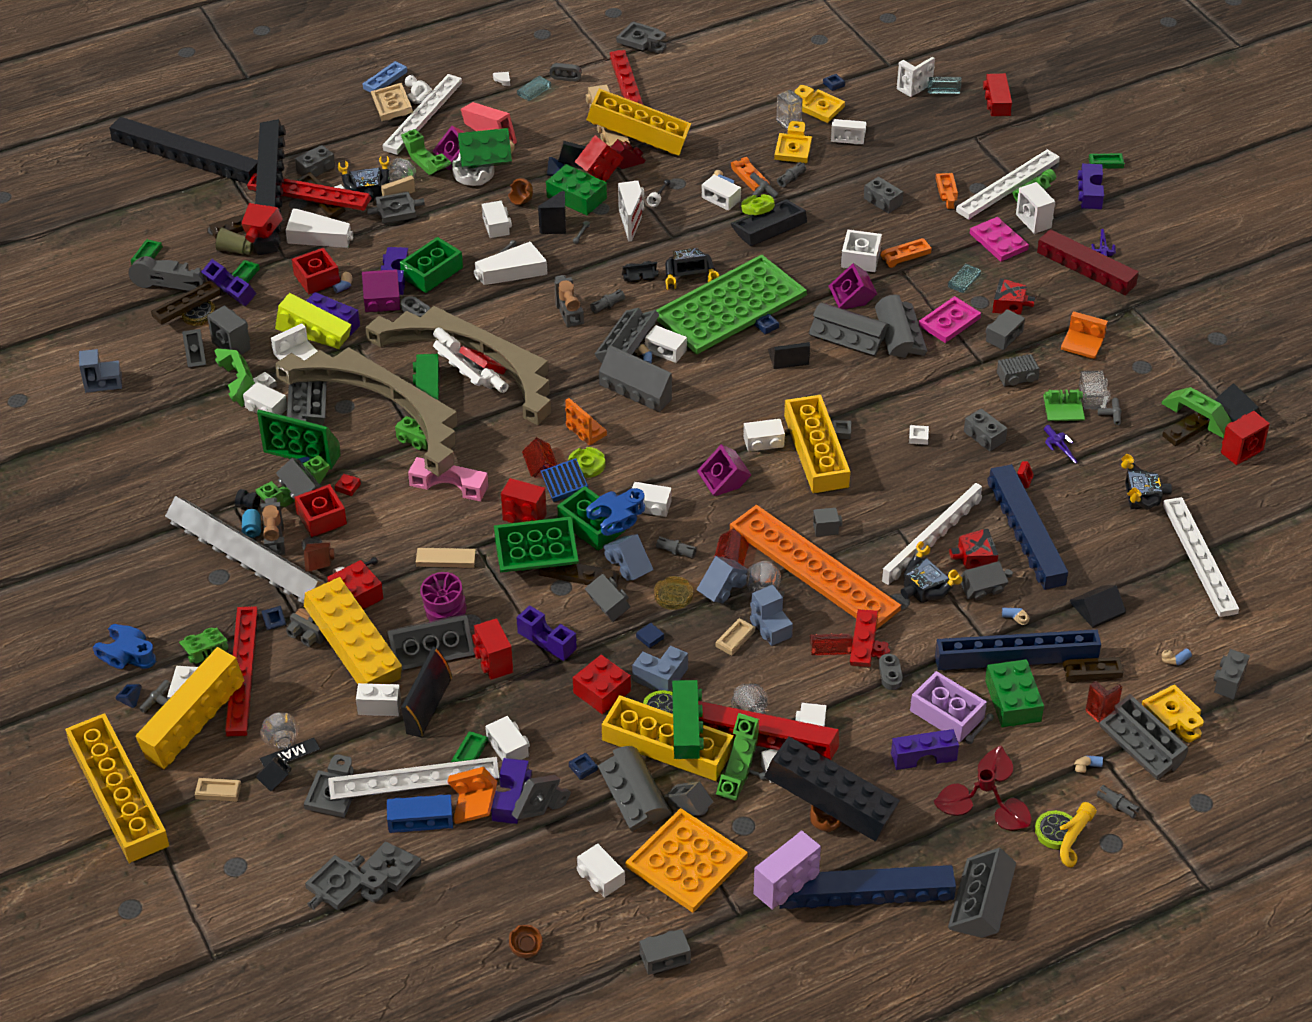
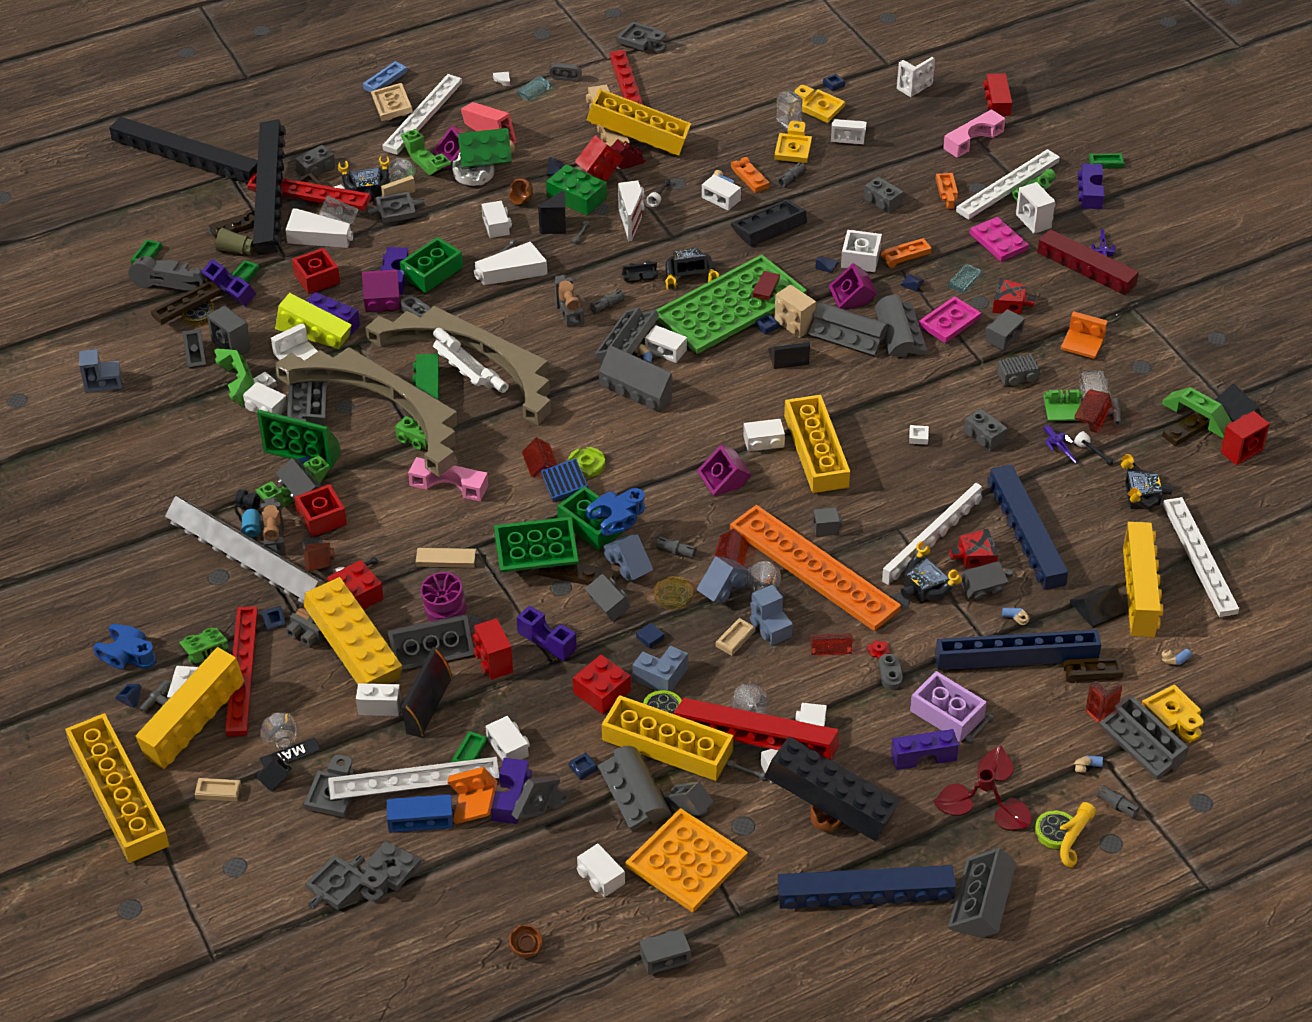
(260, 221): red torso -> none
(339, 211): none -> clear brick
(346, 280): arm -> none
(347, 484): red plate -> none
(419, 89): white piece -> none
(482, 360): red tile -> none
(523, 502): red brick -> none
(570, 152): black slope -> none
(583, 424): orange bracket -> none
(656, 499): white brick -> none
(686, 719): green brick -> none
(741, 757): bright green slope -> none
(757, 205): lime tile -> none
(763, 185): dark grey piece -> none
(766, 285): none -> dark red tile
(787, 870): lavender brick -> none
(794, 310): none -> tan brick
(826, 264): none -> dark blue slope
(842, 429): dark grey plate -> none
(864, 638): red plate -> none
(912, 282): none -> dark blue slope
(948, 85): clear light blue tile -> none
(988, 124): none -> bright pink arch
(1014, 693): green brick -> none
(1025, 474): red tile -> none
(1083, 440): none -> hinge
(1094, 409): none -> clear red panel
(1142, 579): none -> yellow brick
(1231, 674): dark grey brick -> none

